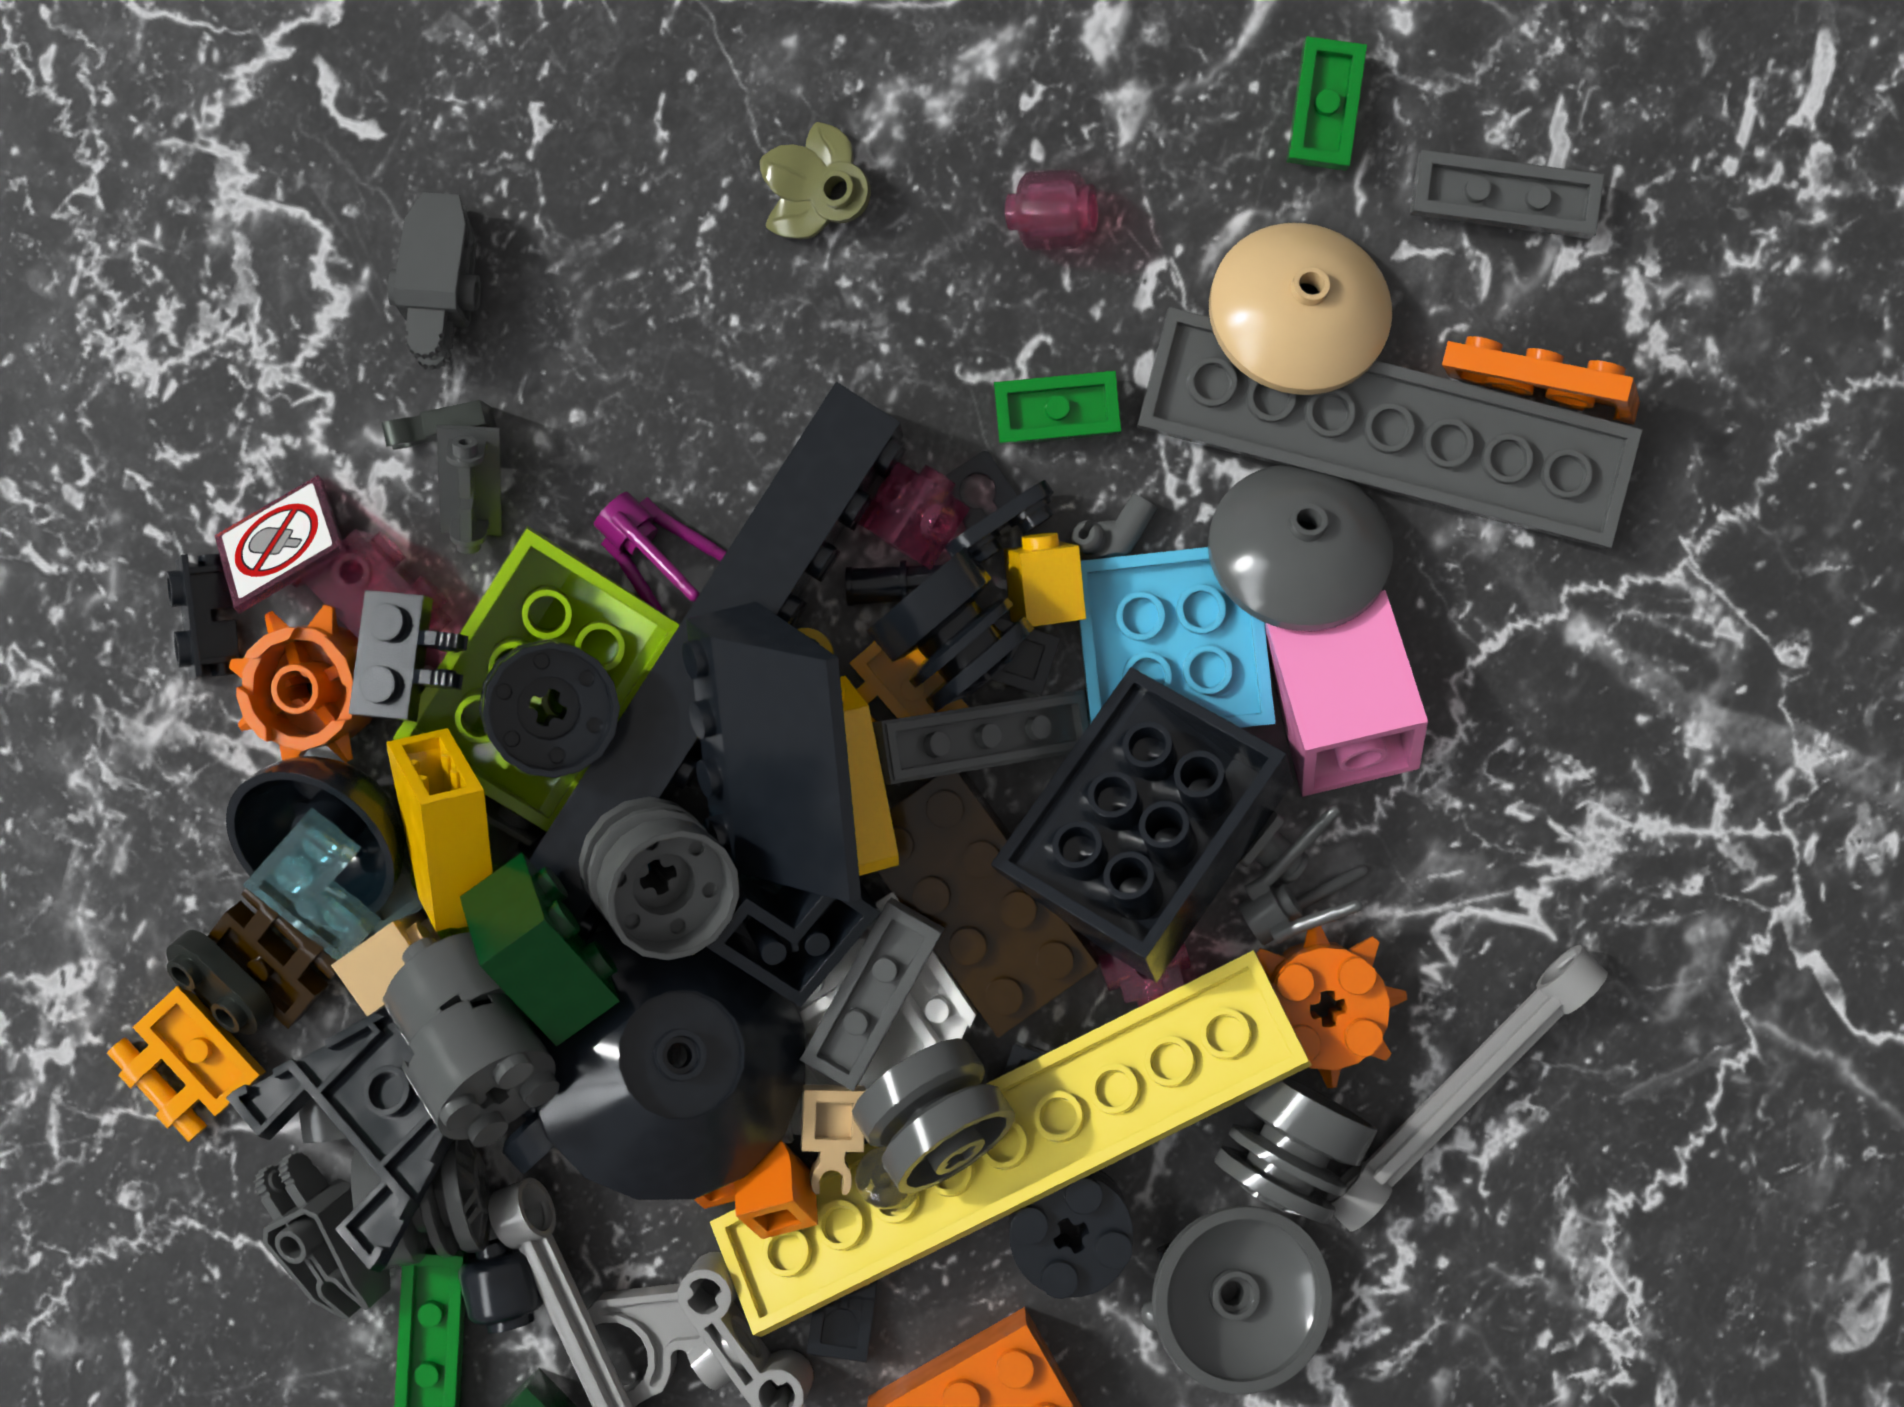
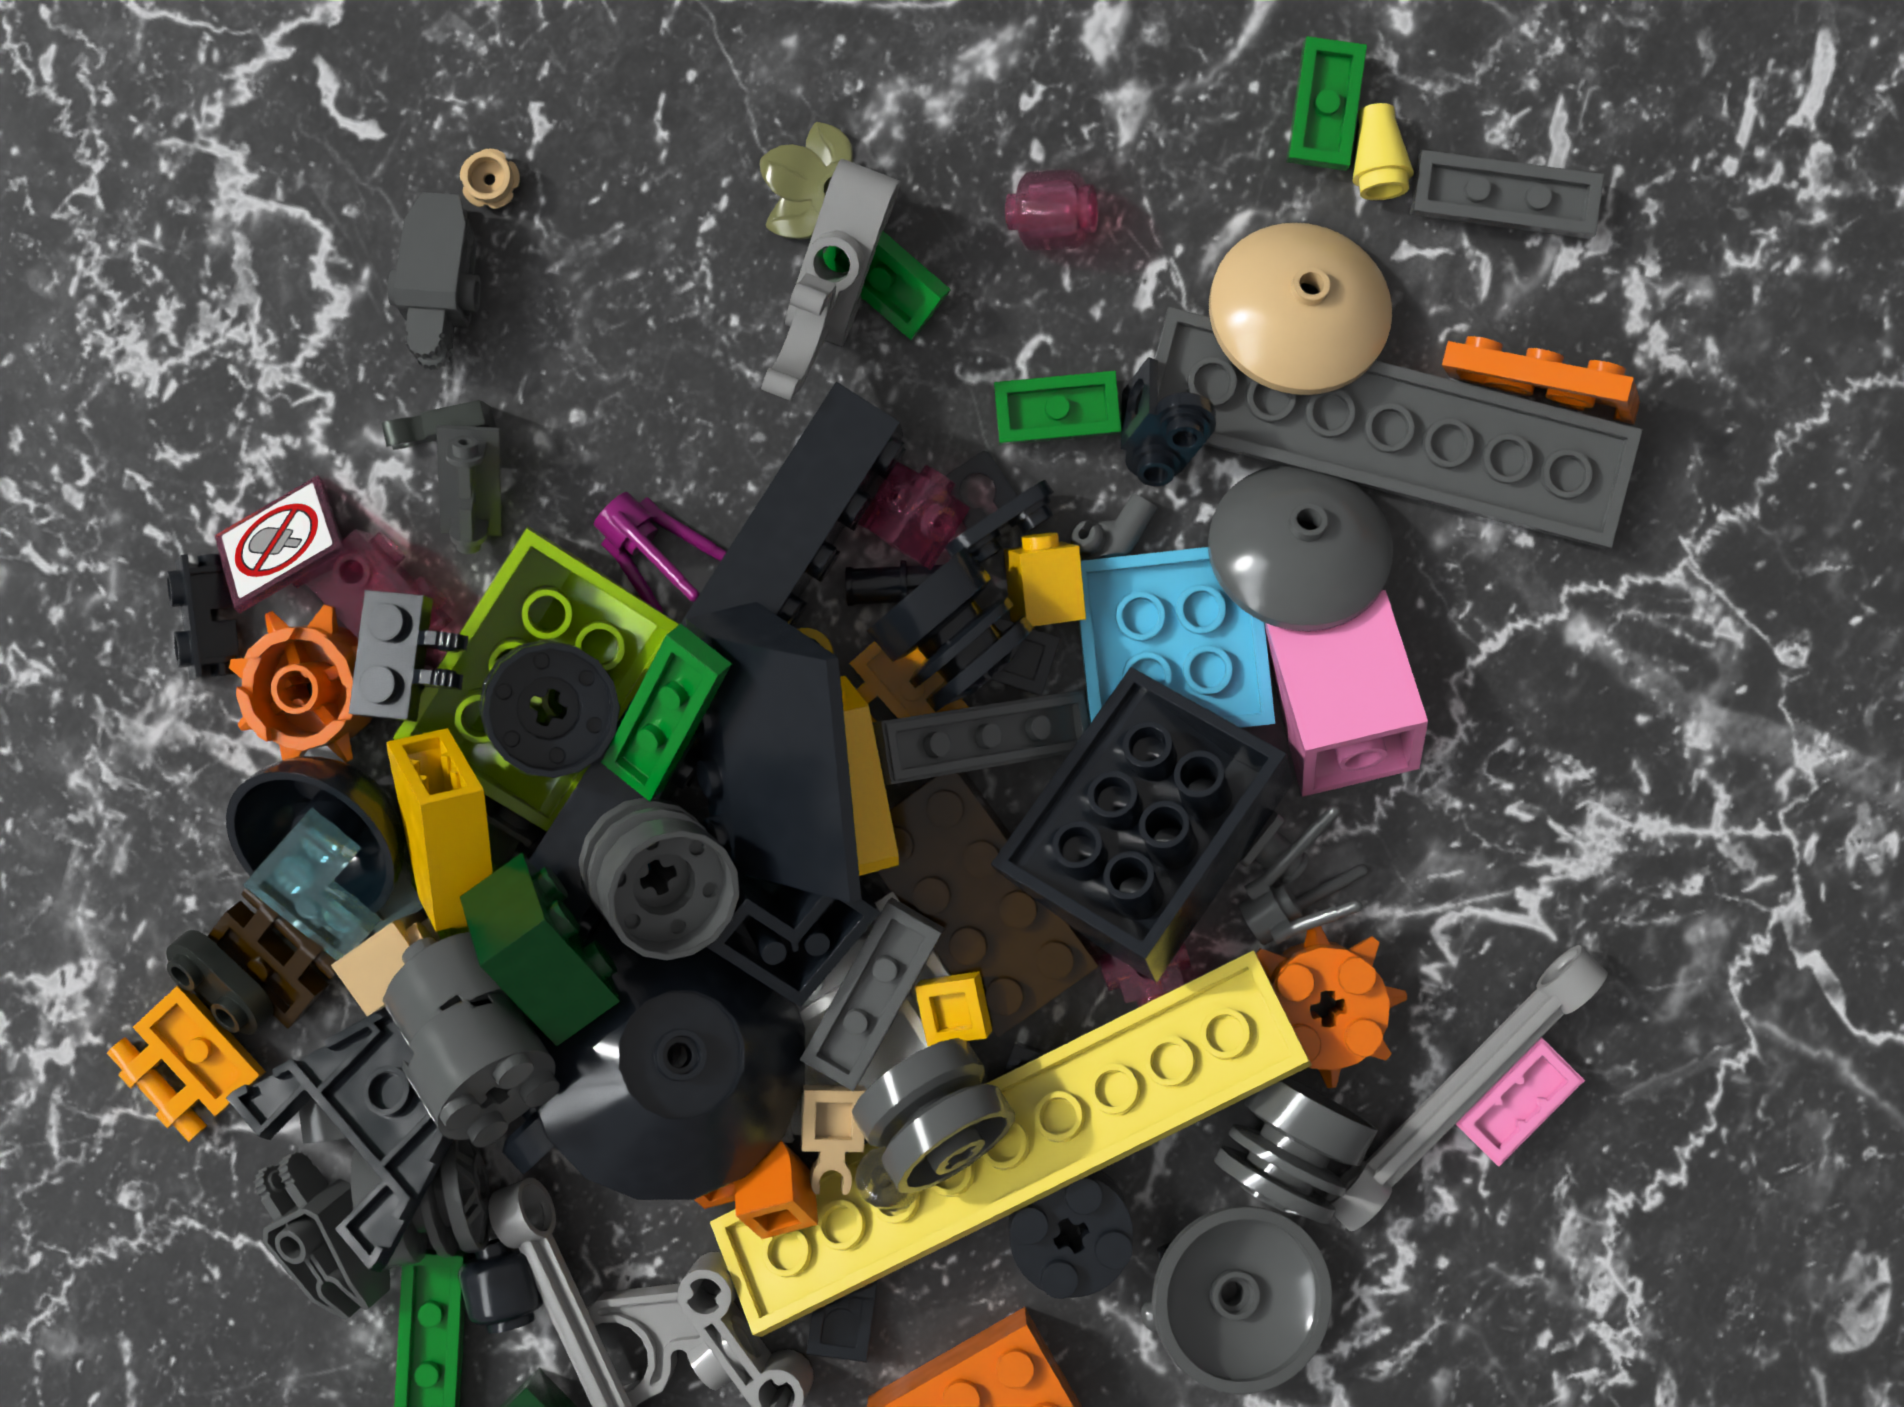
(478, 167): none -> tan plate
(666, 712): none -> green plate
(827, 300): none -> light grey piece
(896, 285): none -> green plate
(953, 1008): none -> yellow tile
(1164, 433): none -> black bracket
(1381, 158): none -> light yellow cone
(1520, 1101): none -> bright pink plate

